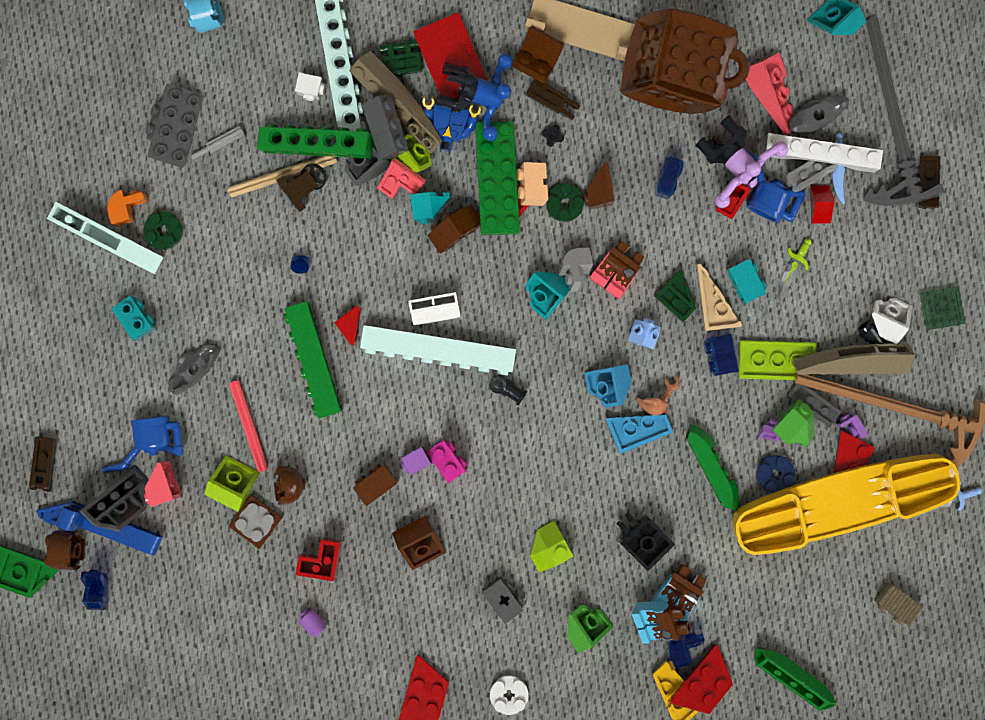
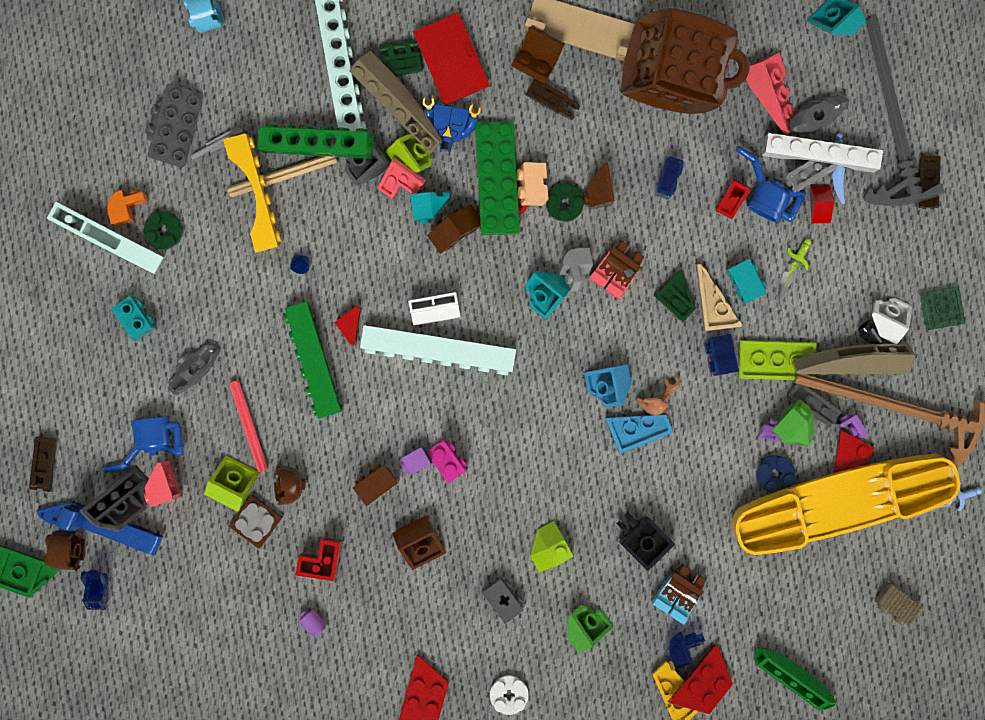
(241, 153): none -> yellow arch
(302, 185): dark brown piece -> none
(310, 86): white brick -> none
(385, 127): dark grey brick -> none
(477, 91): wheel -> none
(508, 389): black connector -> none
(553, 130): black plate -> none
(644, 333): light blue brick -> none
(660, 620): hips -> none
(701, 445): green brick -> none
(736, 158): wheel -> none

